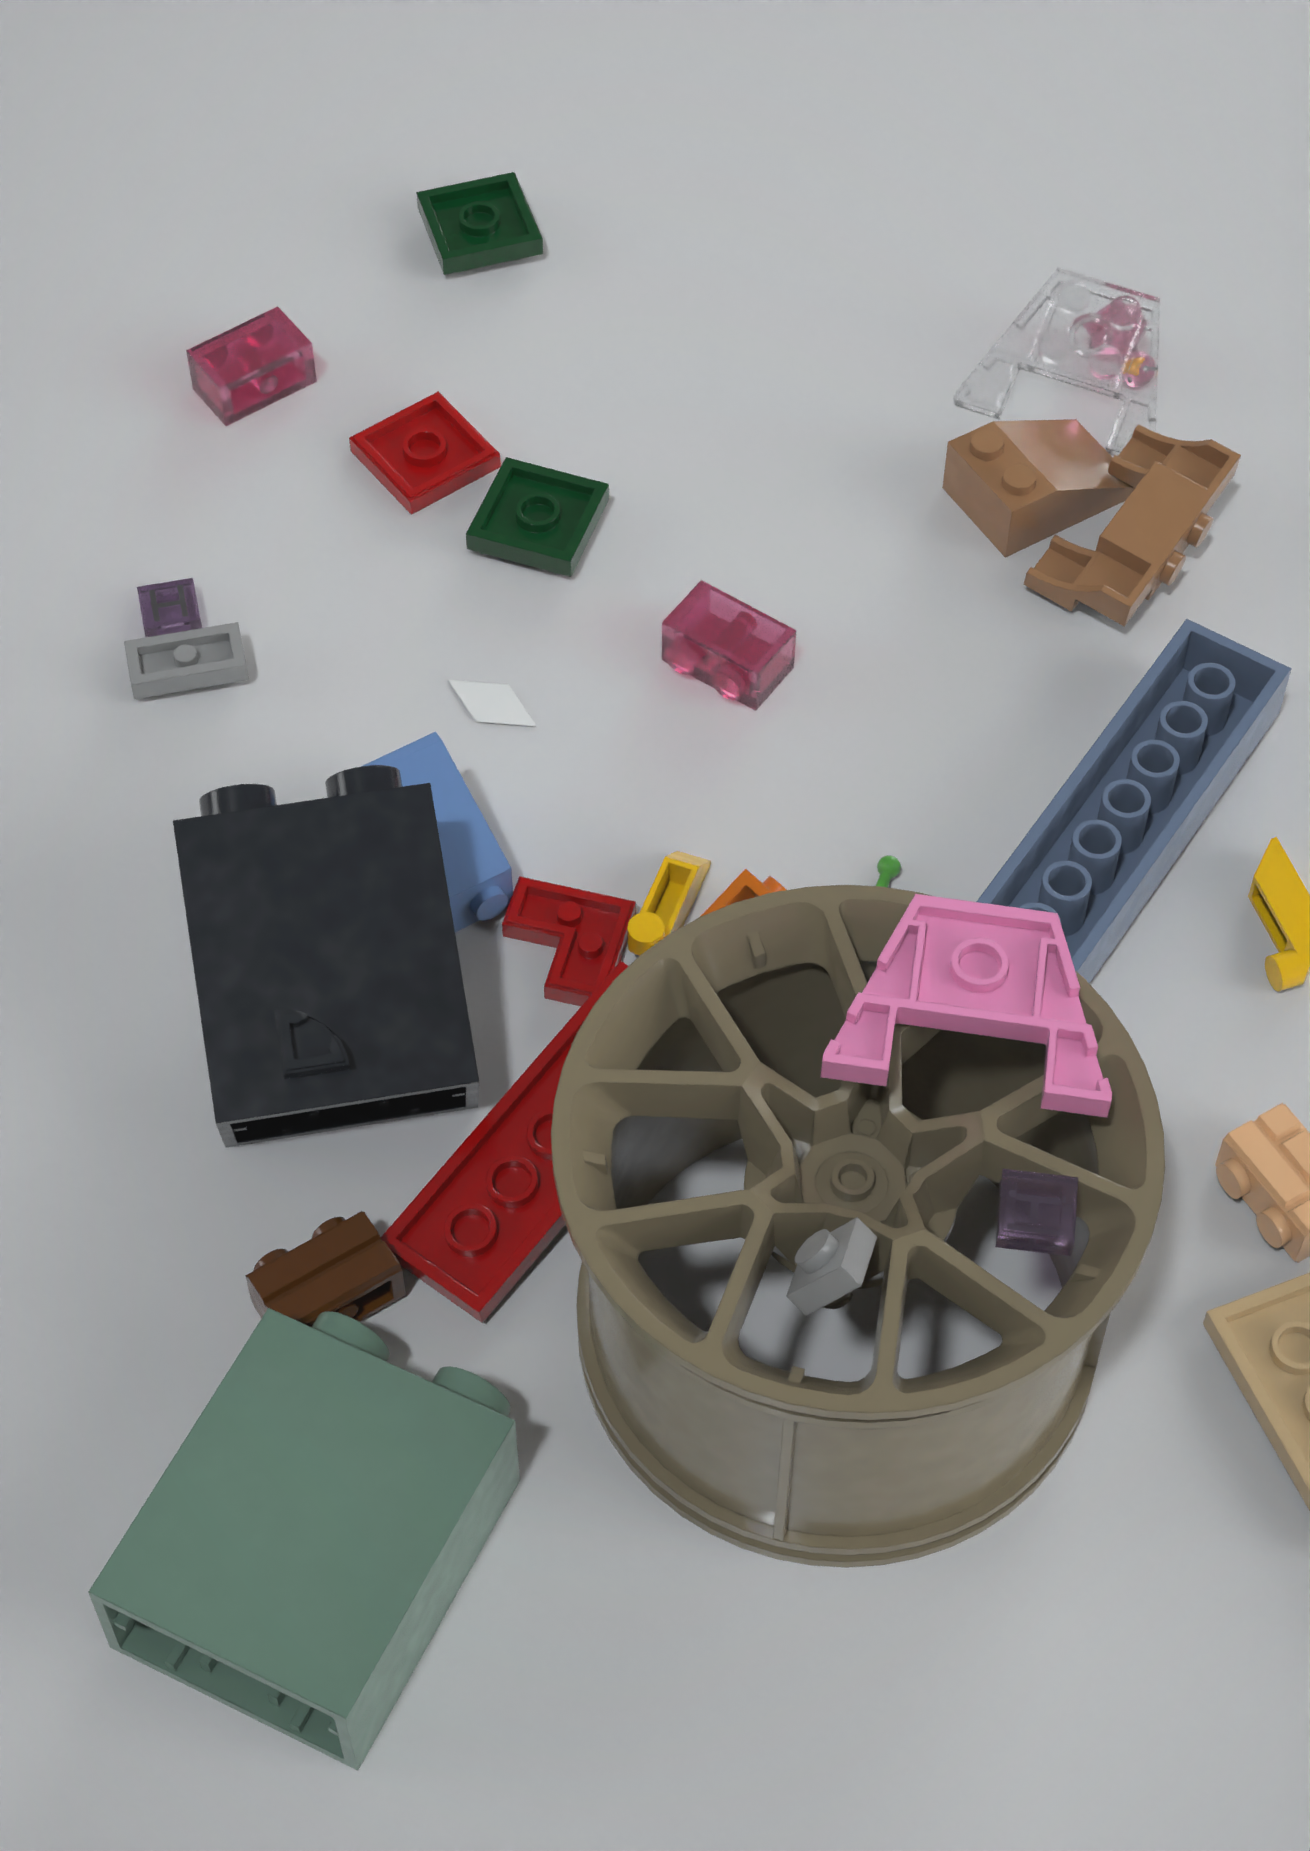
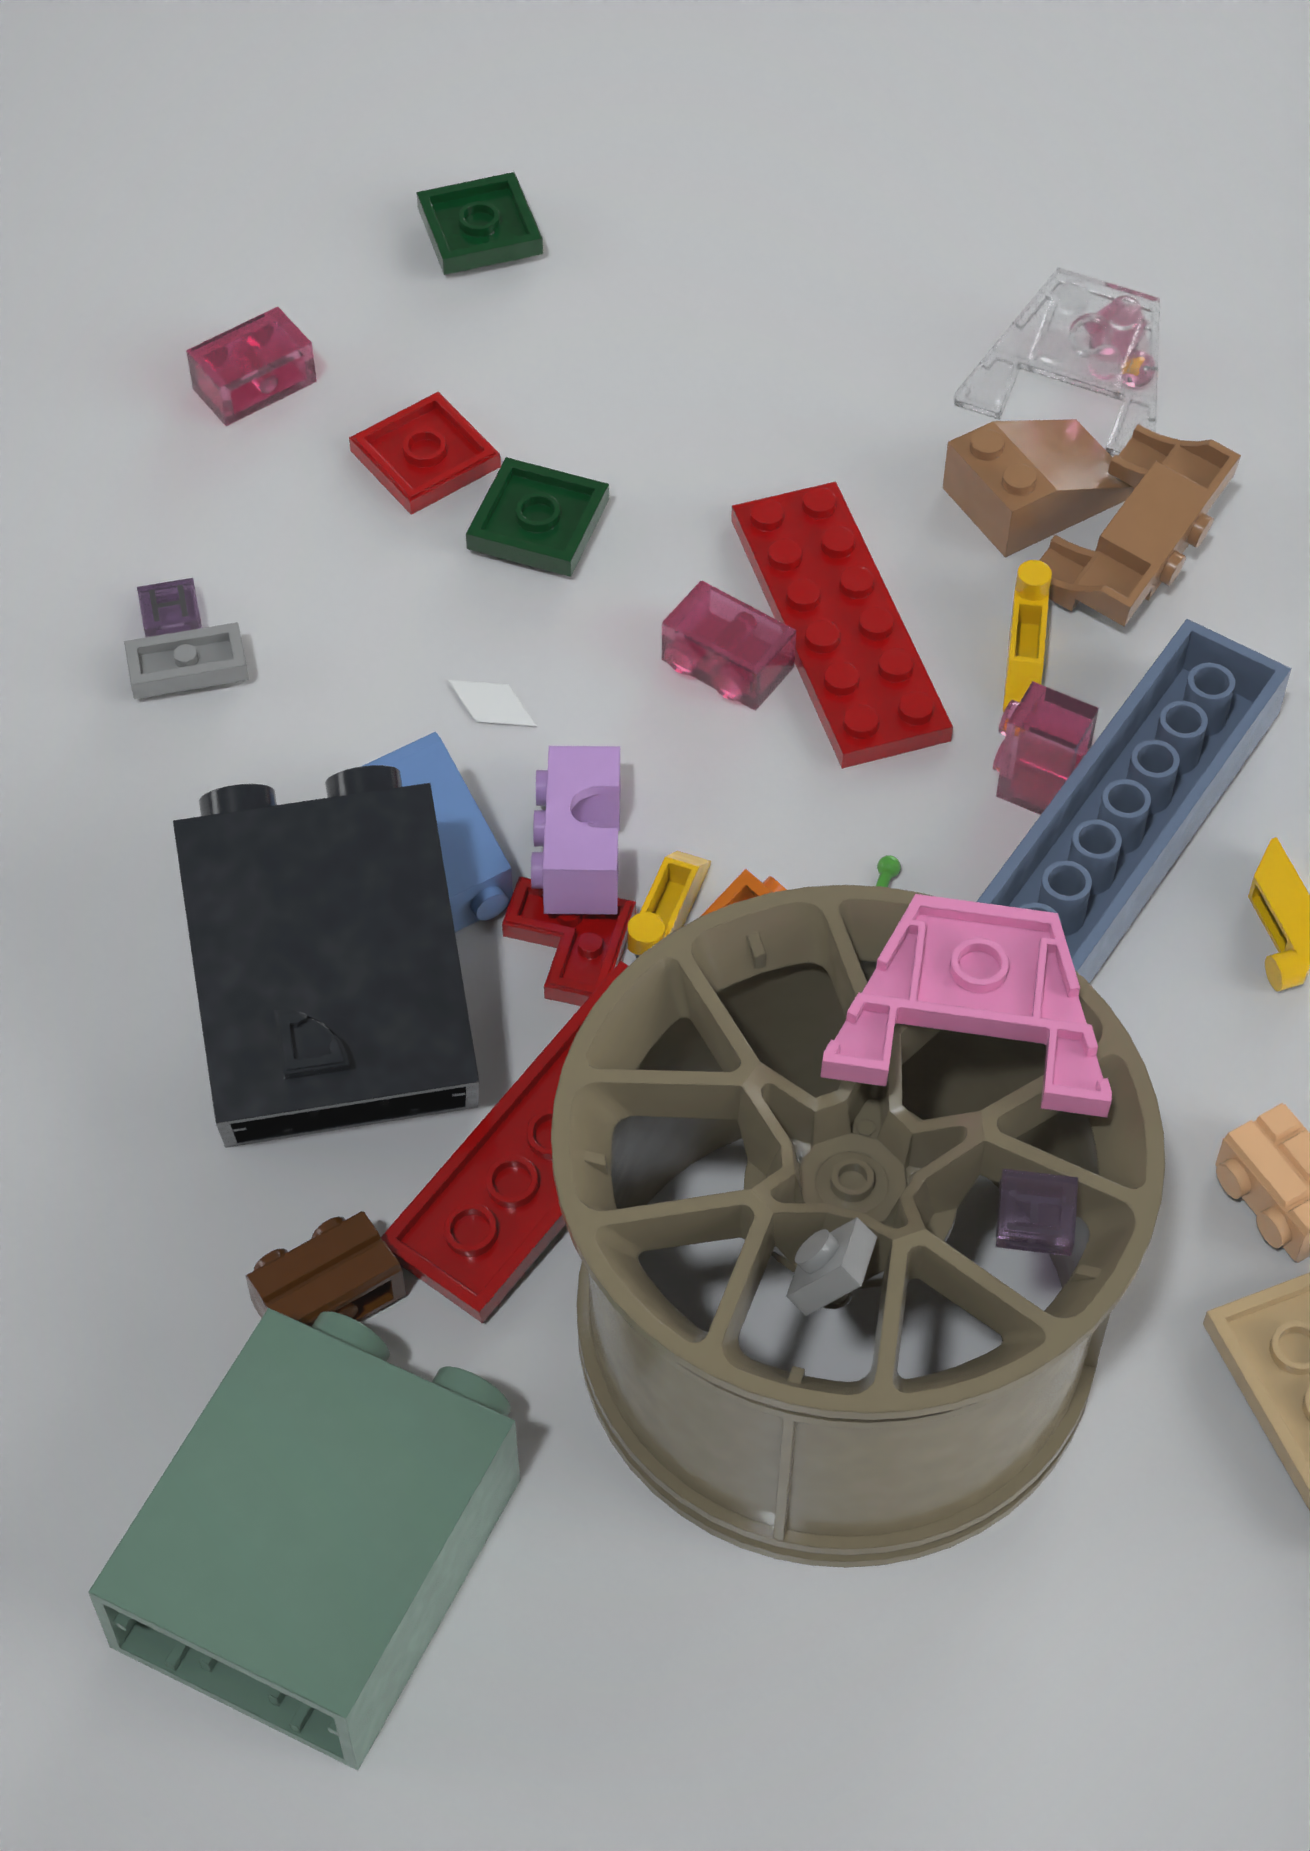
(578, 830): none -> lavender arch
(847, 628): none -> red plate
(1027, 629): none -> yellow piece
(1041, 745): none -> clear pink brick

